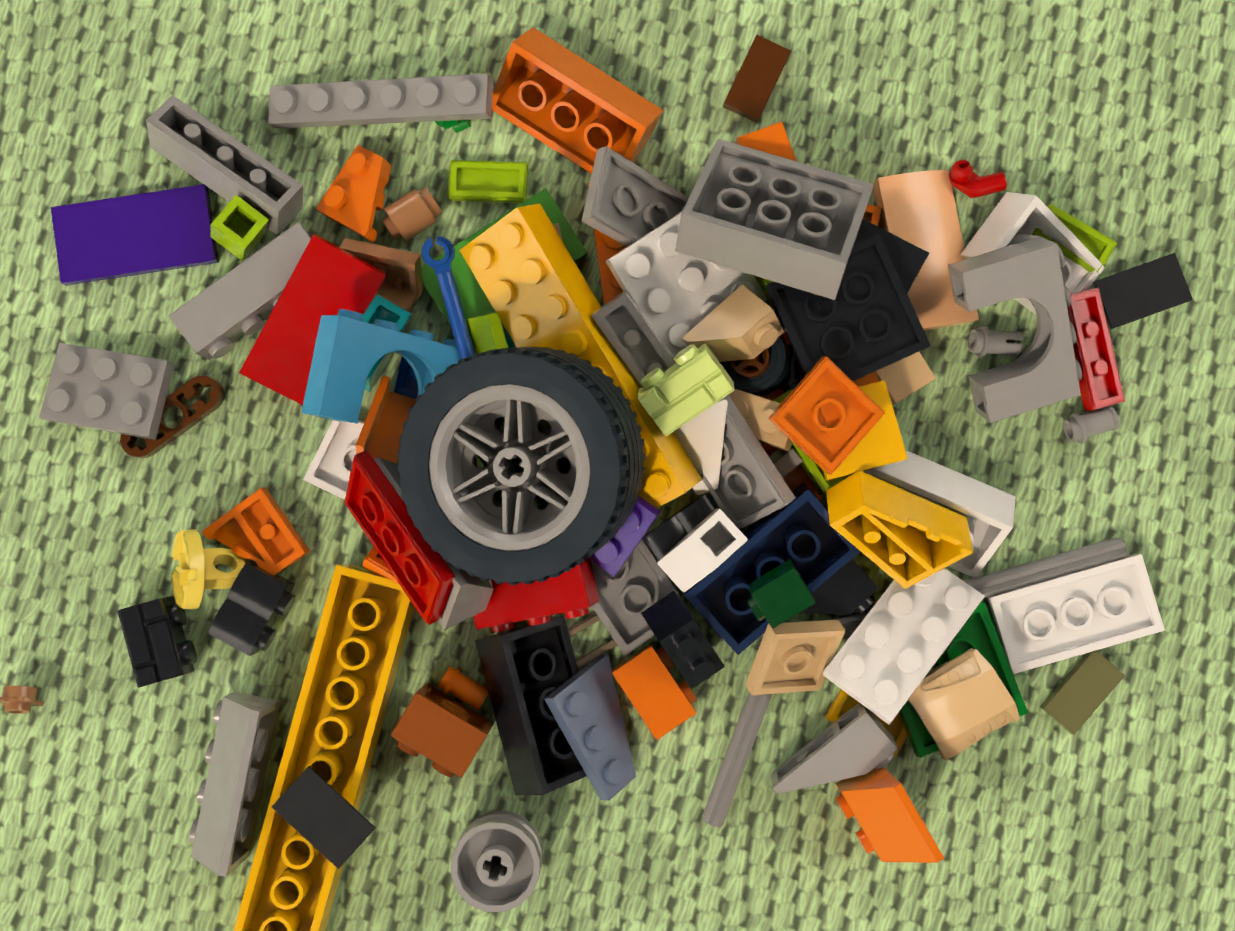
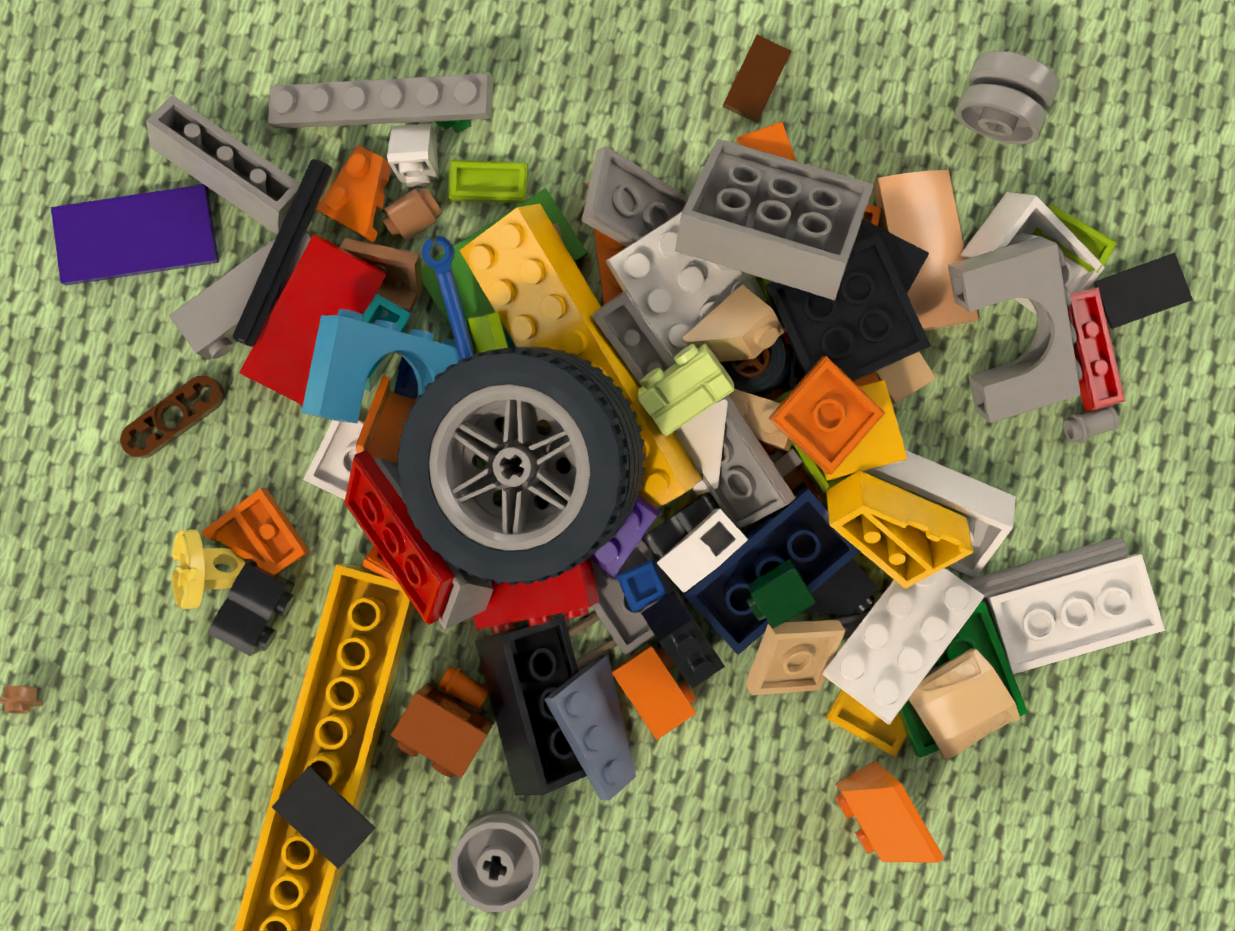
(107, 391): light grey plate -> none
(157, 640): black brick -> none
(233, 781): light grey slope -> none
(239, 227): lime brick -> none
(282, 253): none -> black axle
(414, 154): none -> white slope
(570, 102): orange slope -> none
(642, 585): none -> blue tile
(735, 759): light grey axle -> none
(840, 752): light grey slope -> none
(973, 185): red arm -> none
(994, 342): light grey pin -> none
(1007, 97): none -> light grey wheel
(1082, 691): olive tile -> none

